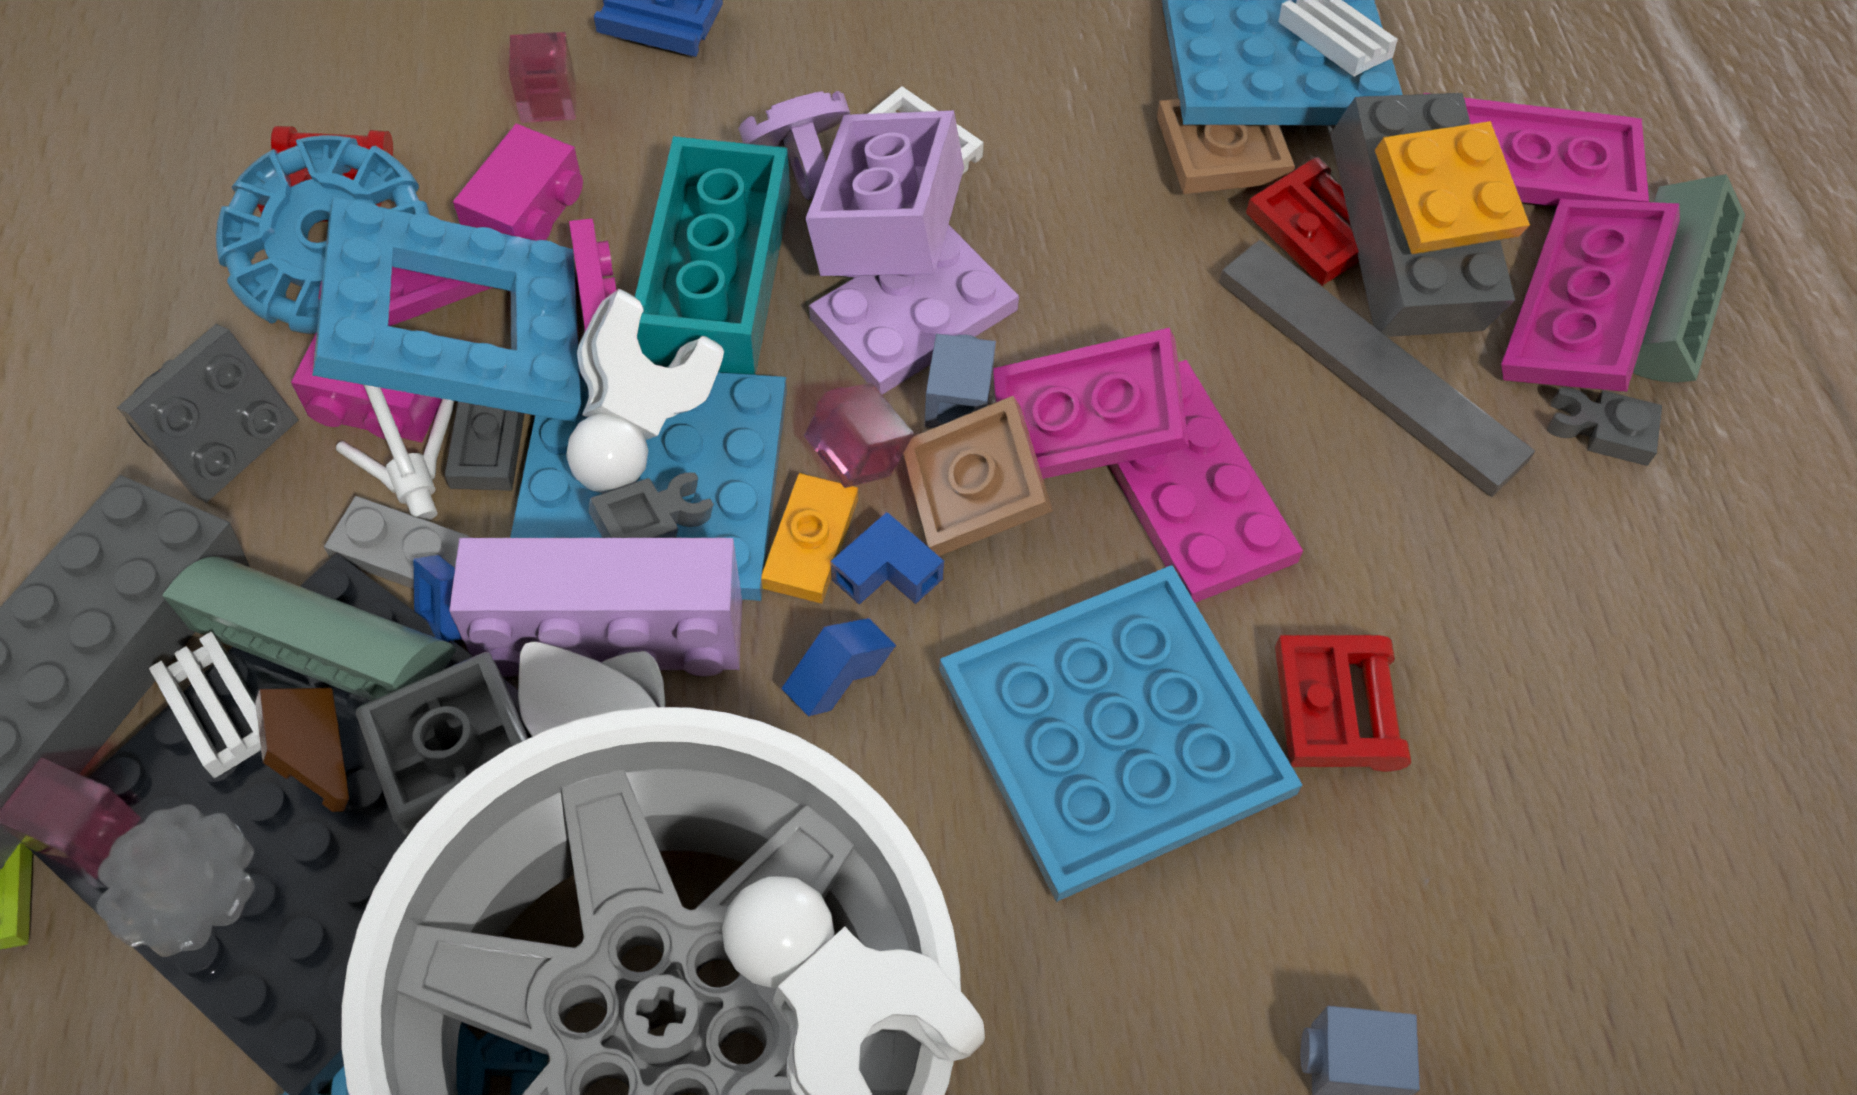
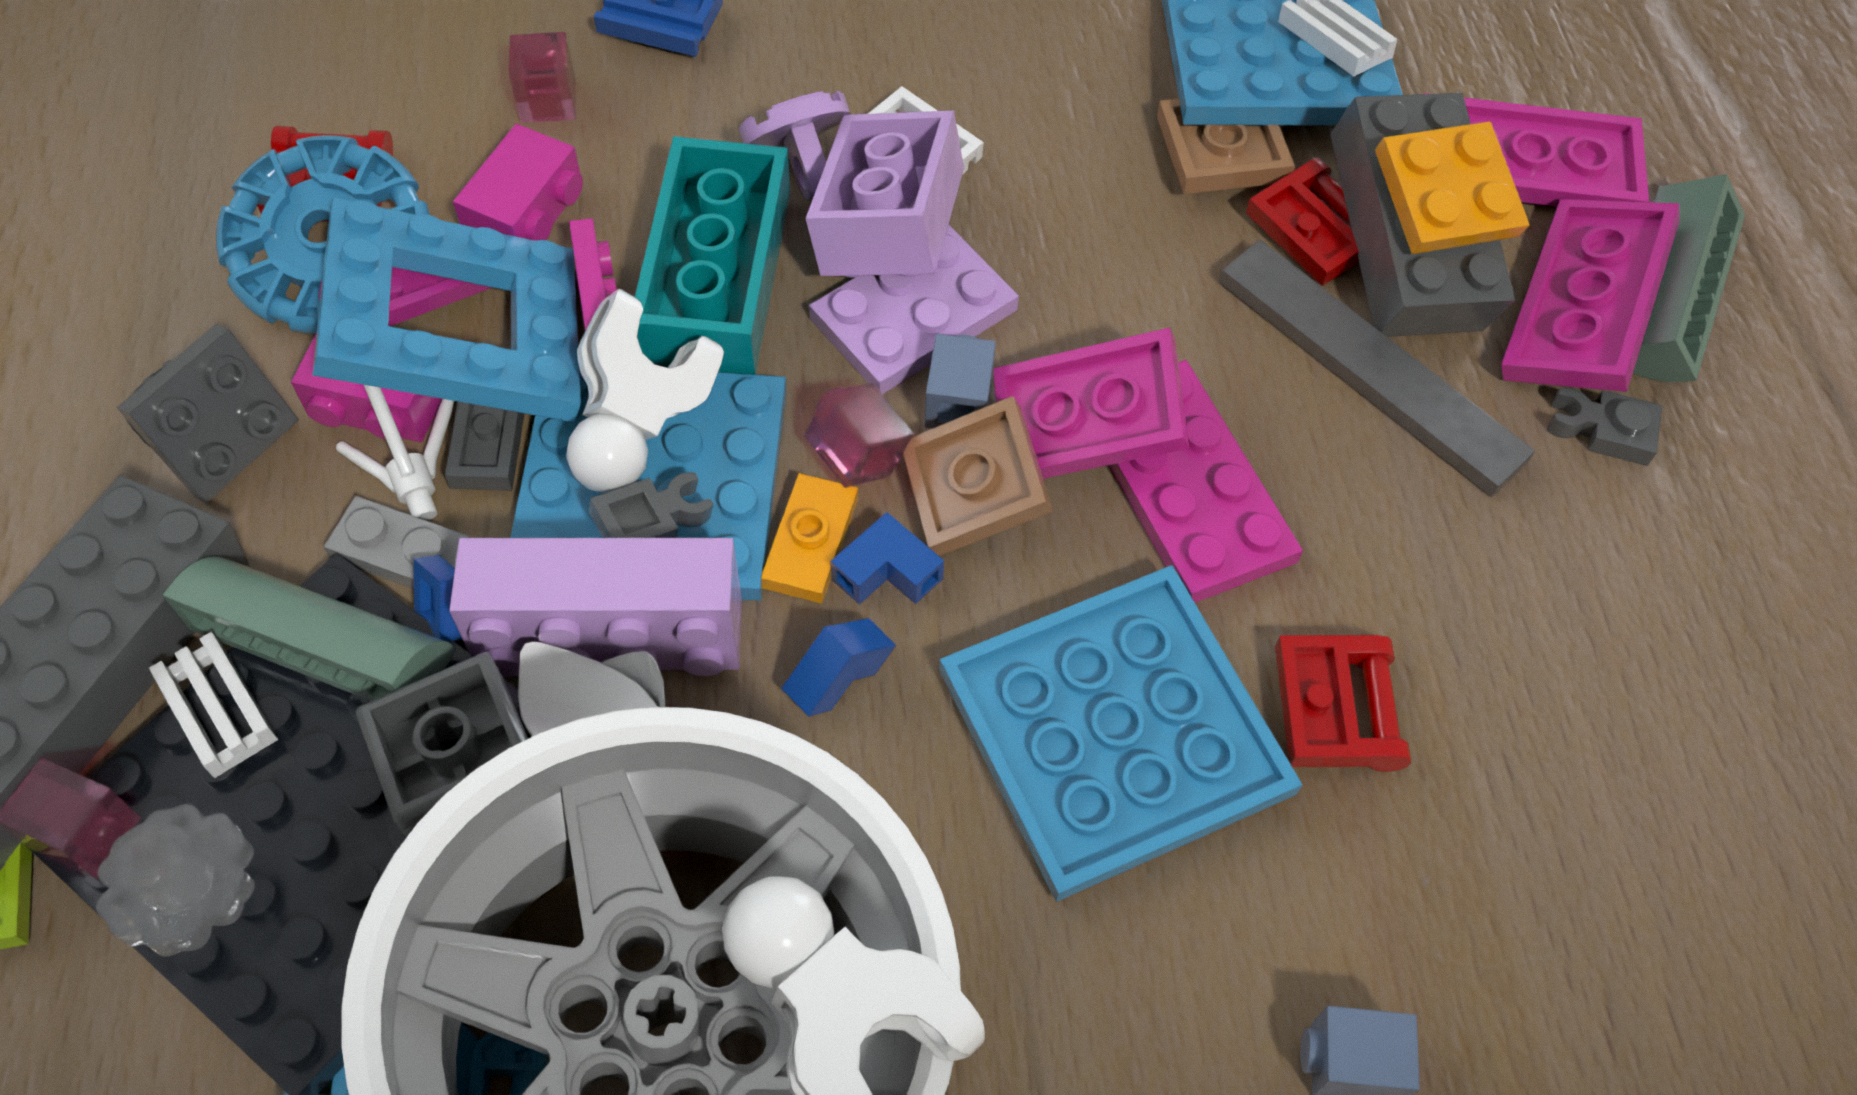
(303, 740): reddish brown tile -> none

